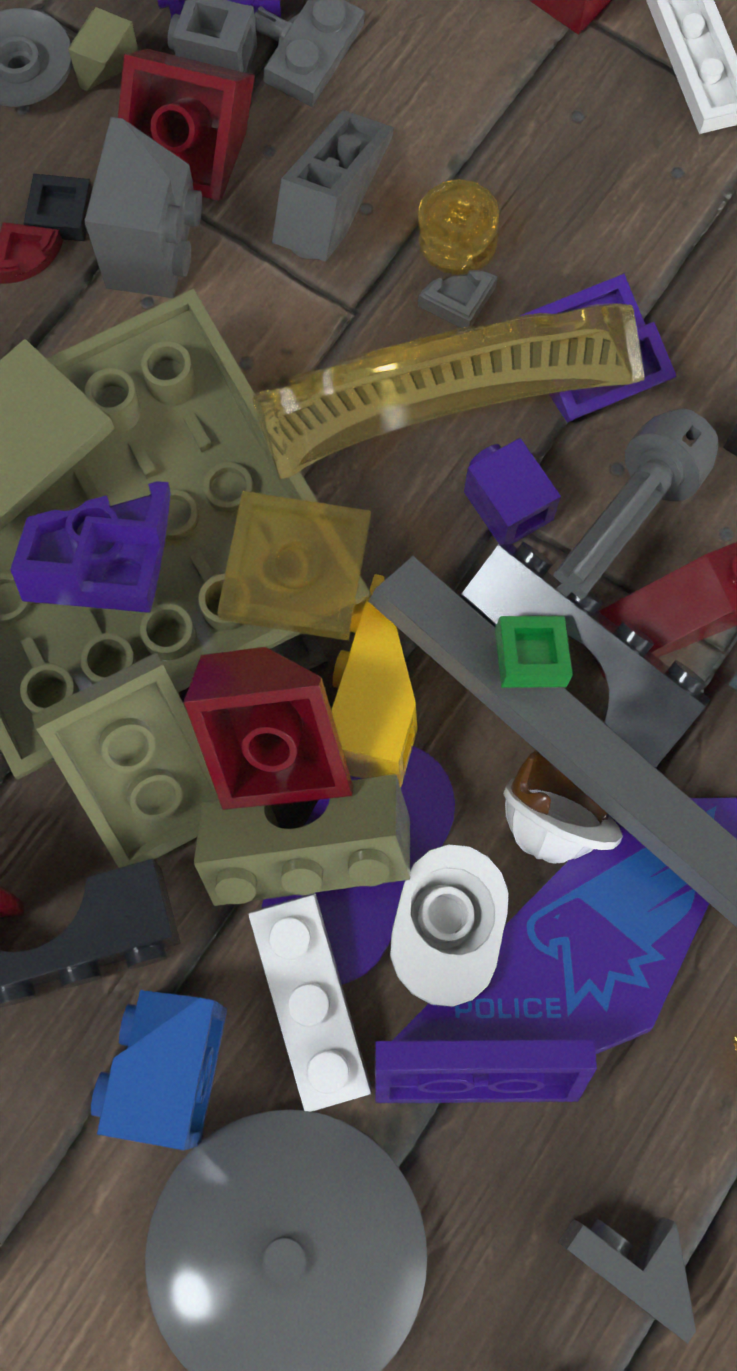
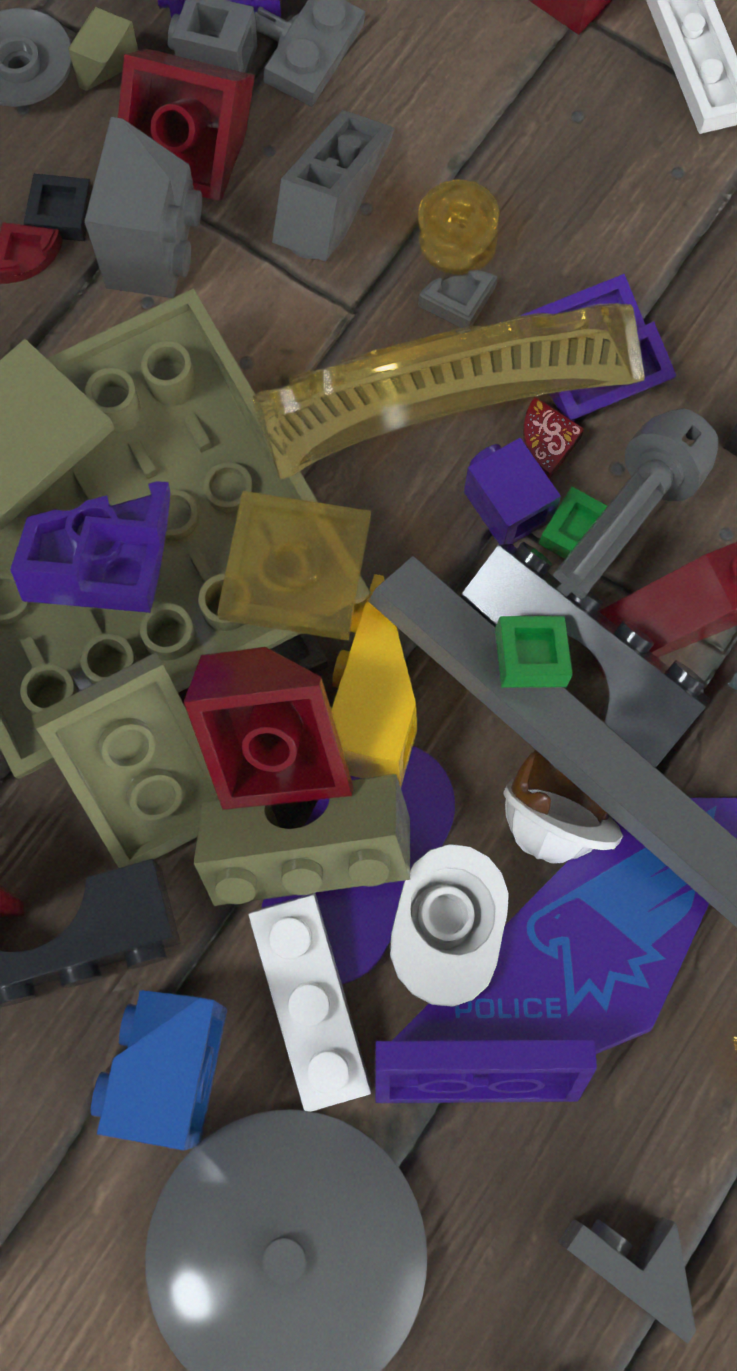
(549, 435): none -> dark red tile
(571, 522): none -> green plate

